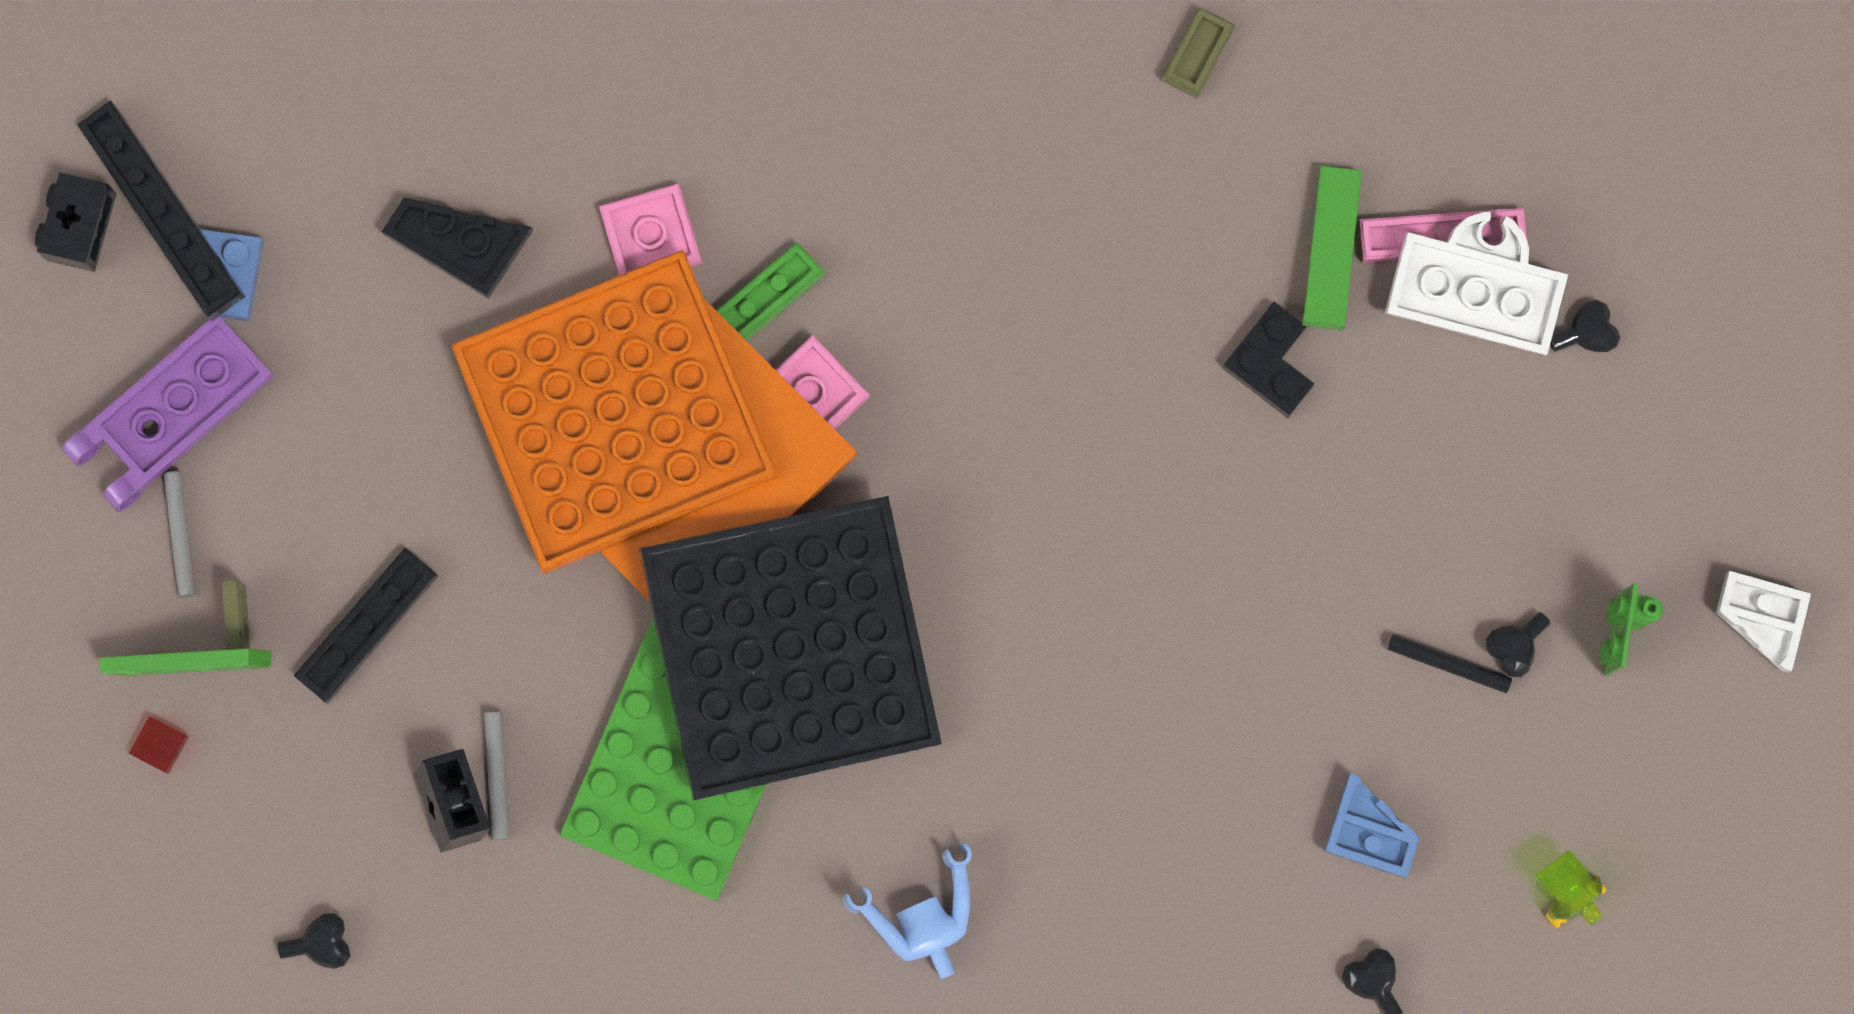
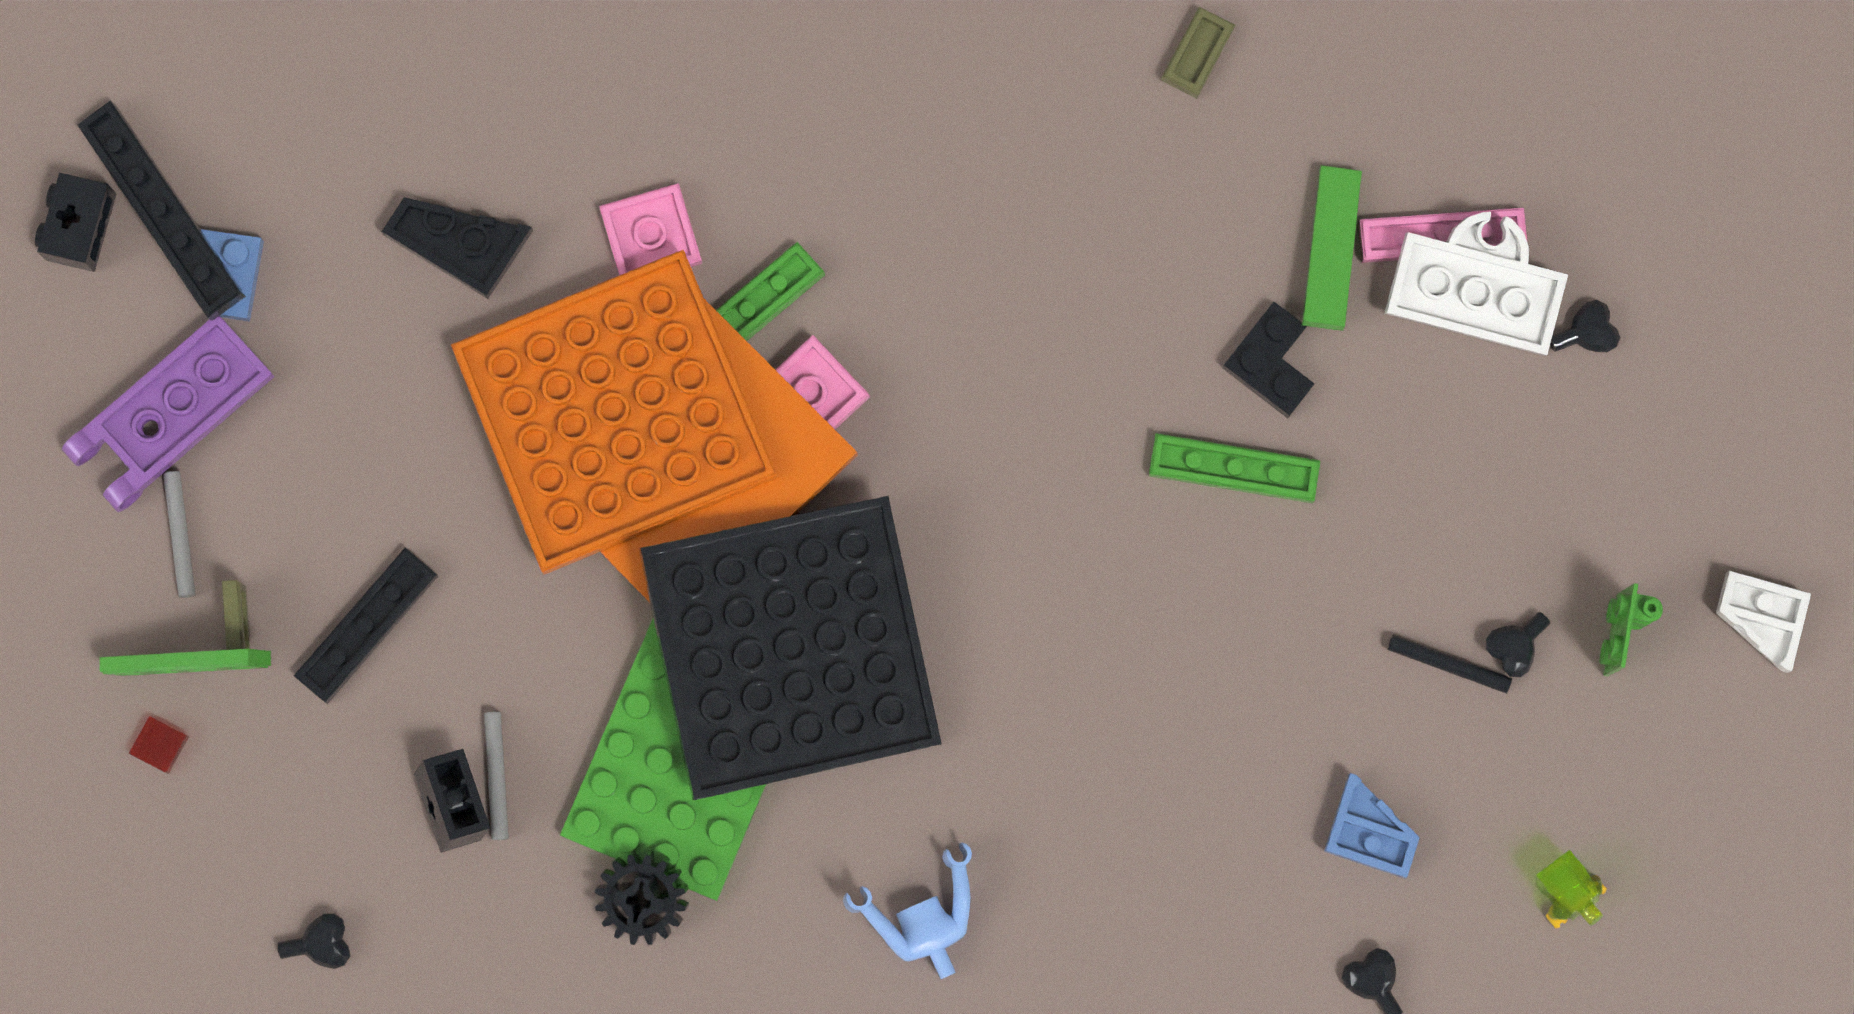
(624, 896): none -> black gear
(1234, 468): none -> bright green tile

